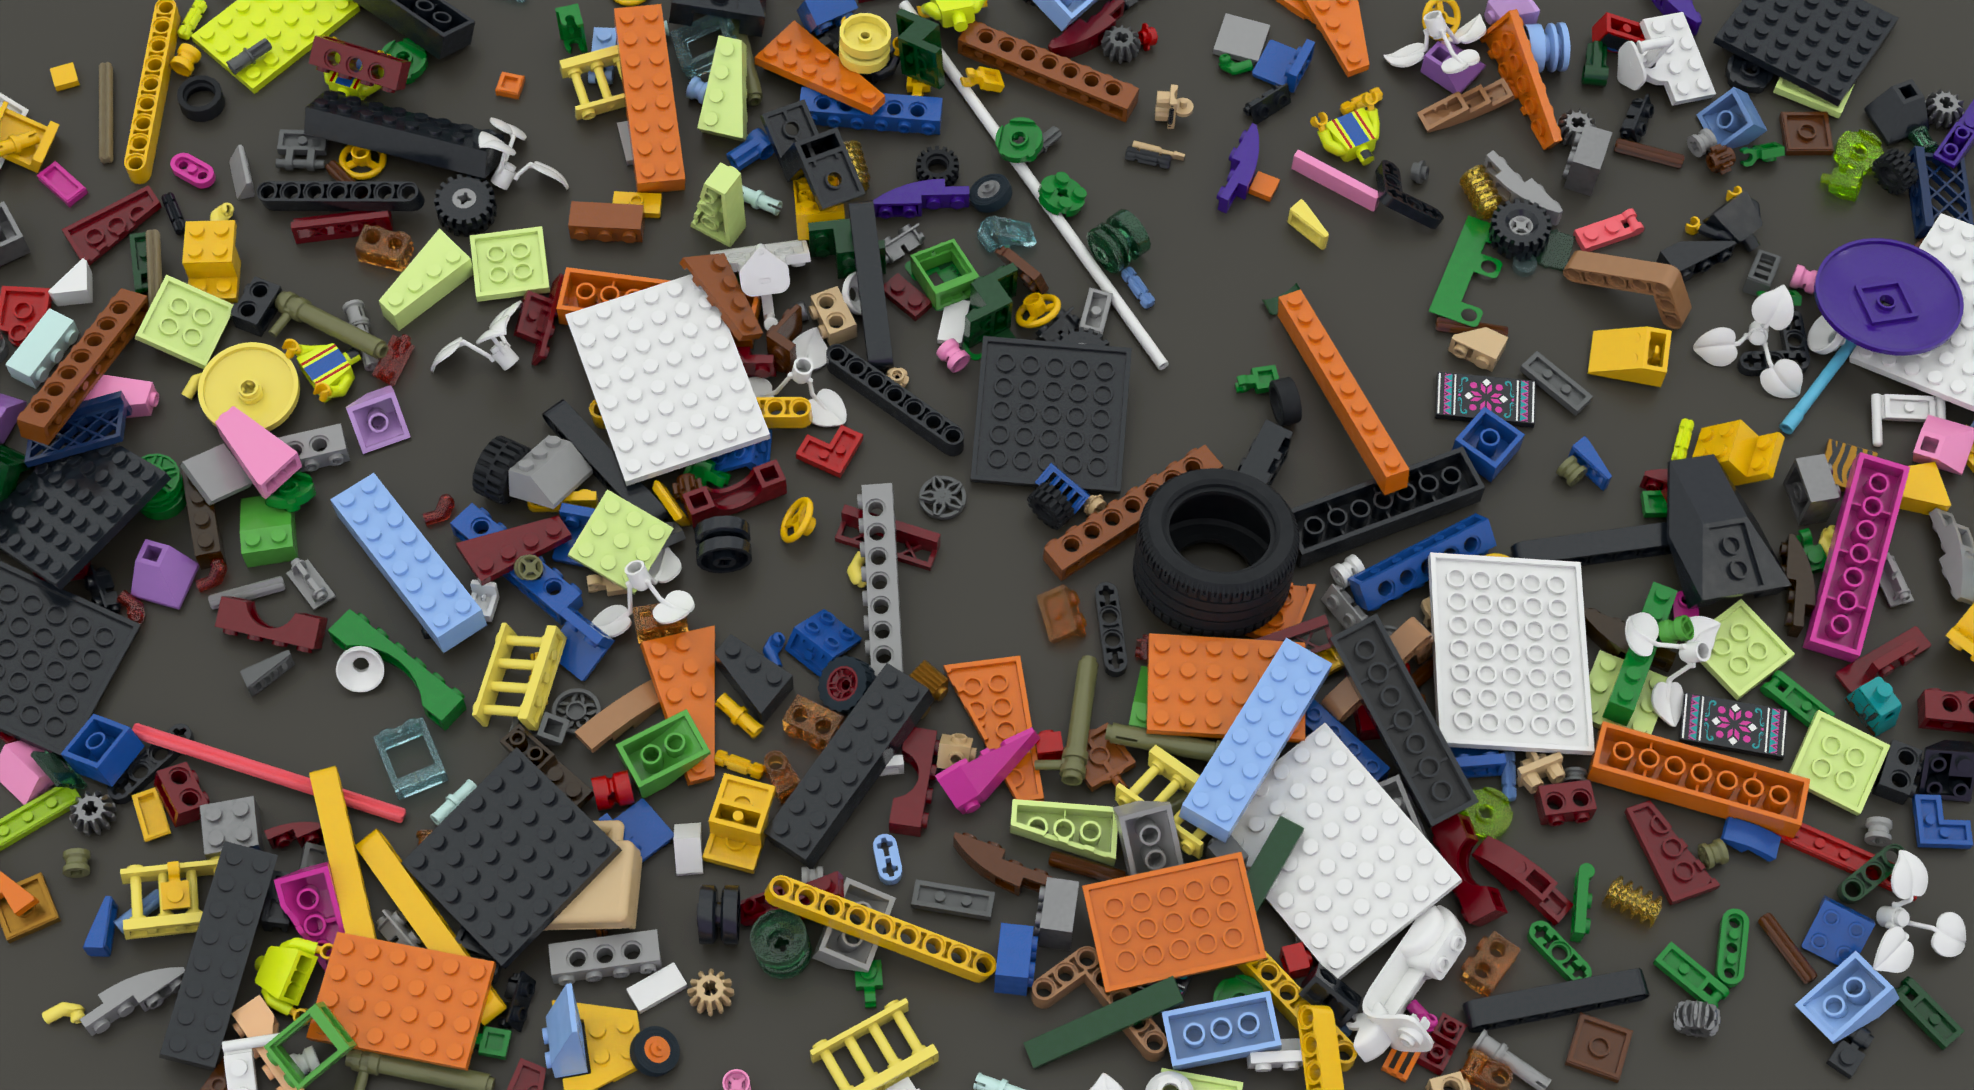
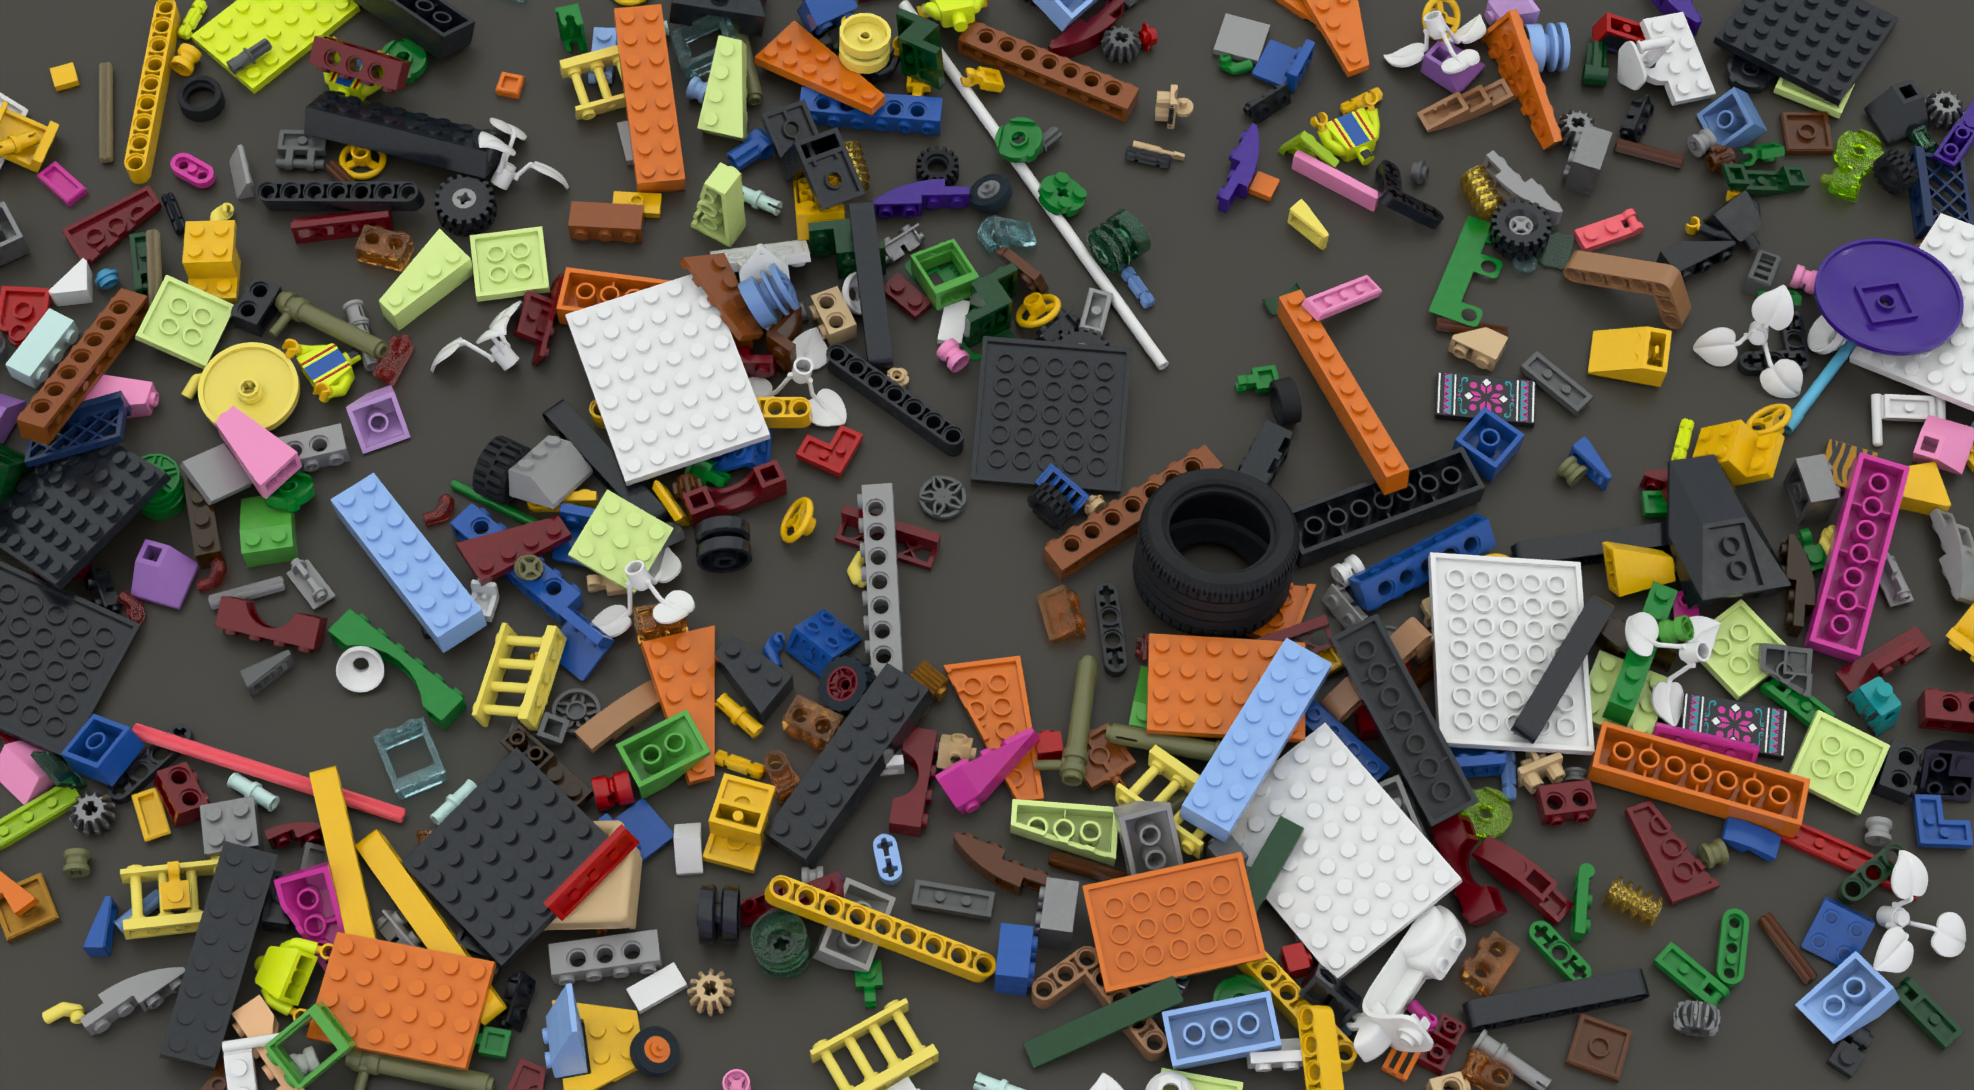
(107, 278): none -> dark azure plate
(249, 788): none -> light aqua pin
(505, 509): none -> green bar
(591, 872): none -> red tile
(769, 295): none -> medium blue wheel
(1308, 144): none -> lime wing
(1342, 297): none -> bright pink tile
(1562, 668): none -> black beam
(1636, 567): none -> yellow slope
(1721, 745): none -> dark pink tile
(1762, 182): none -> dark green slope
(1770, 423): none -> yellow piece
(1788, 666): none -> dark grey slope

